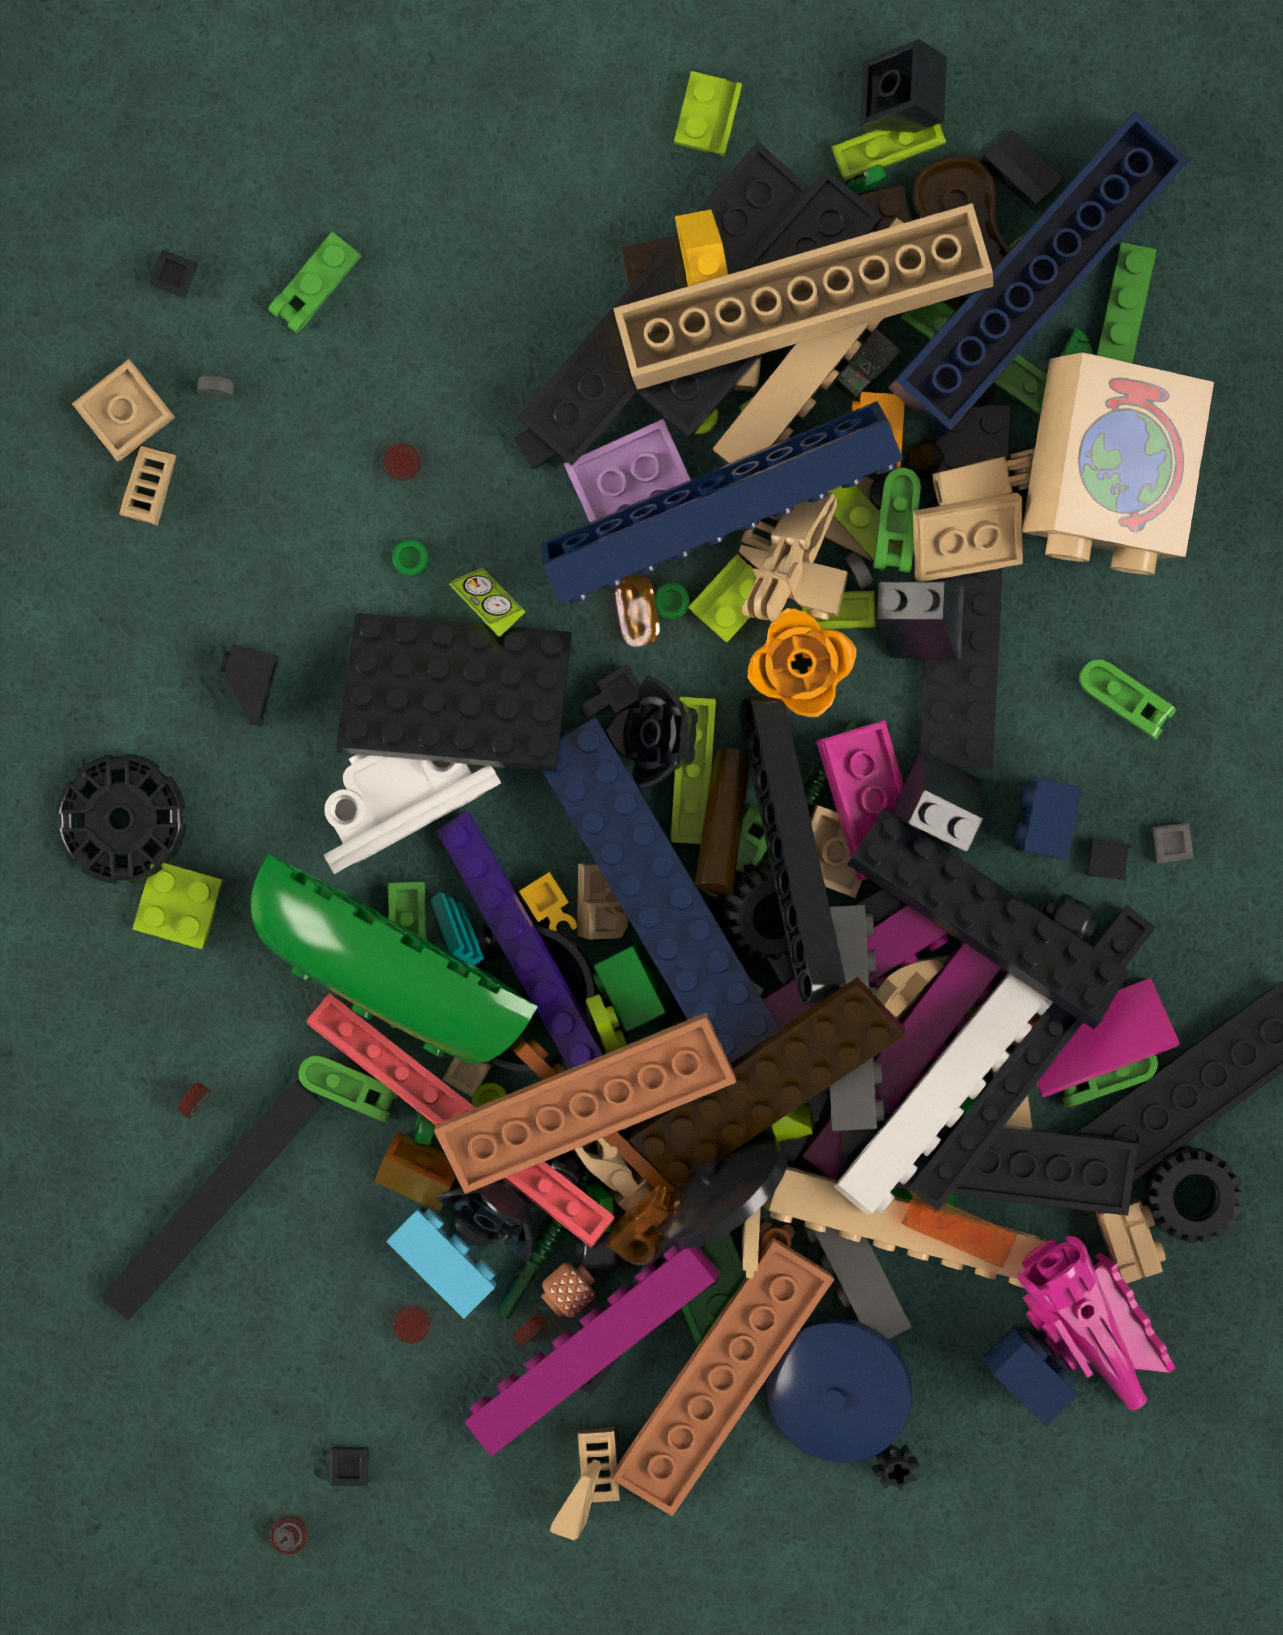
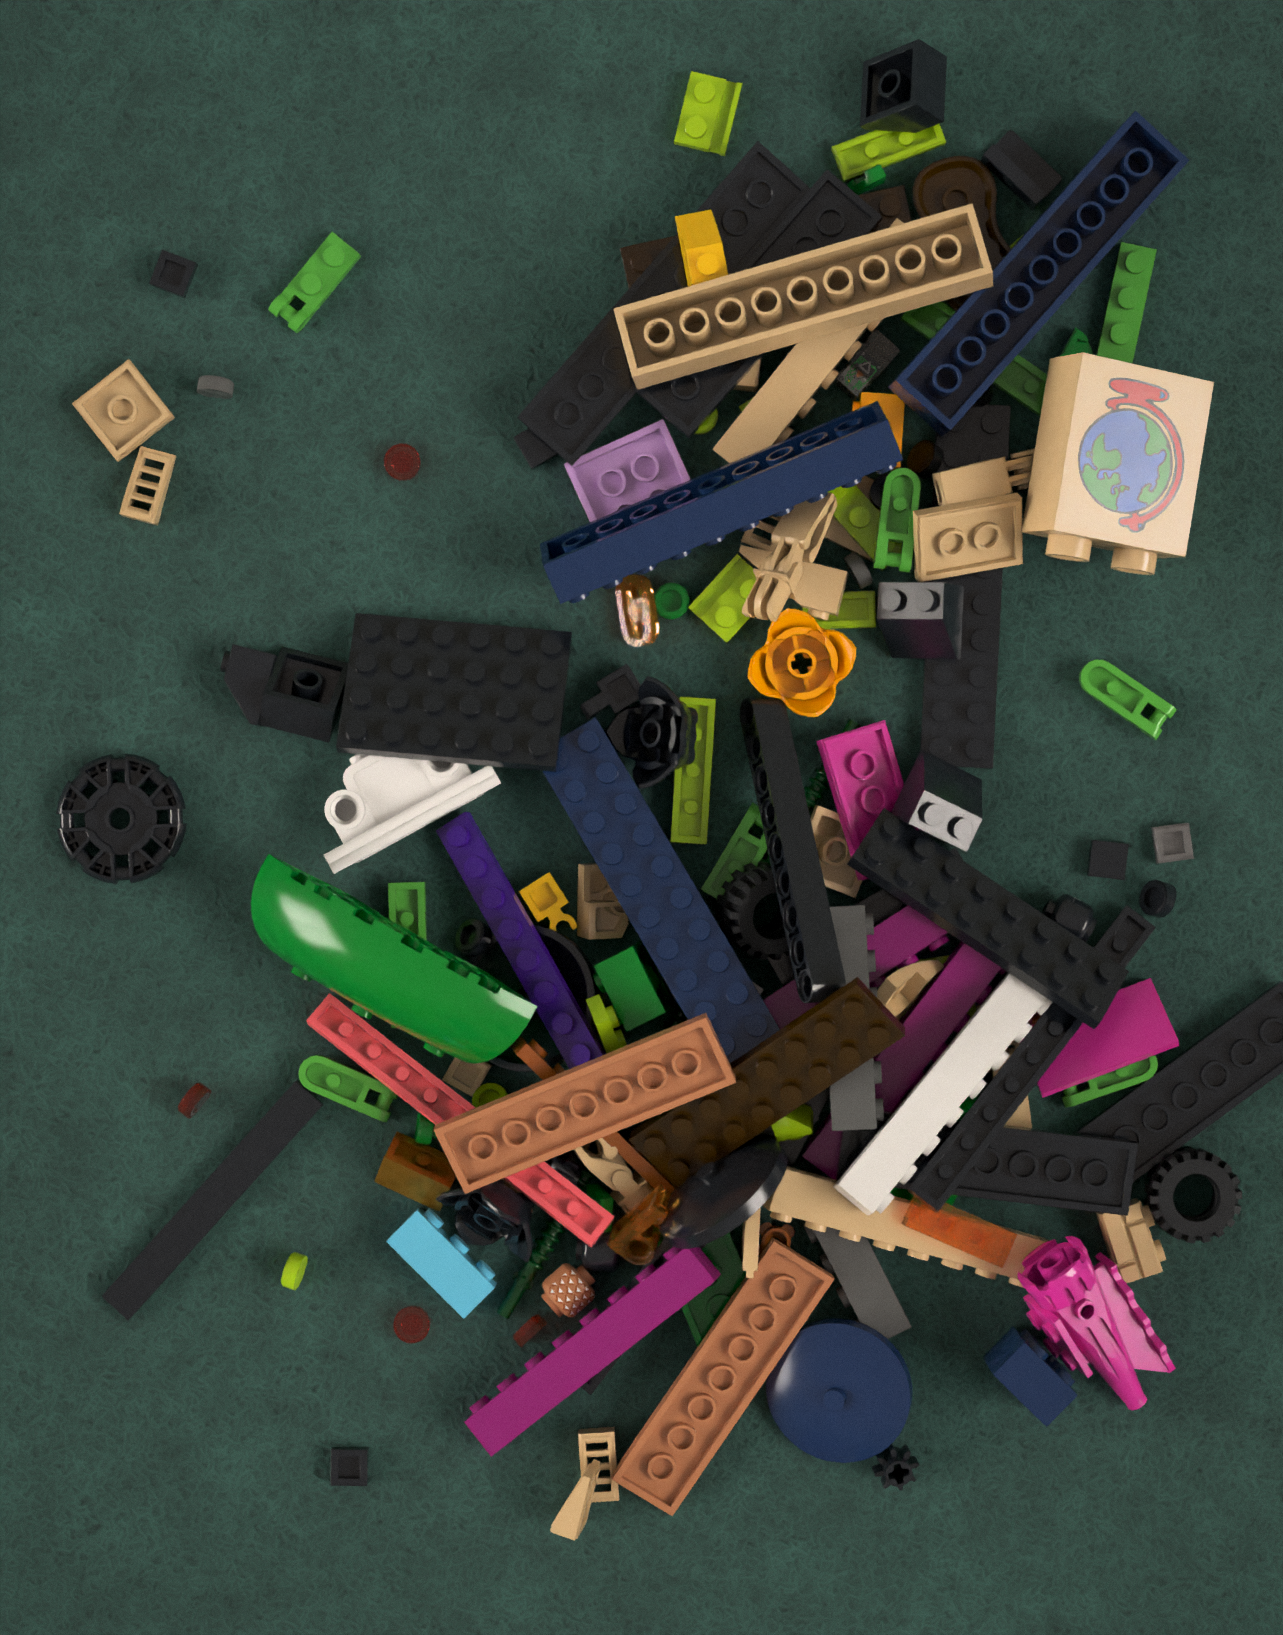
(178, 905): lime plate -> none
(289, 1535): tile -> none
(294, 1270): none -> lime tile
(304, 694): none -> black slope
(410, 558): green tile -> none
(456, 929): teal tile -> none
(488, 600): slope -> none
(723, 821): dark brown brick -> none
(1047, 818): dark blue brick -> none
(1157, 898): none -> black tile

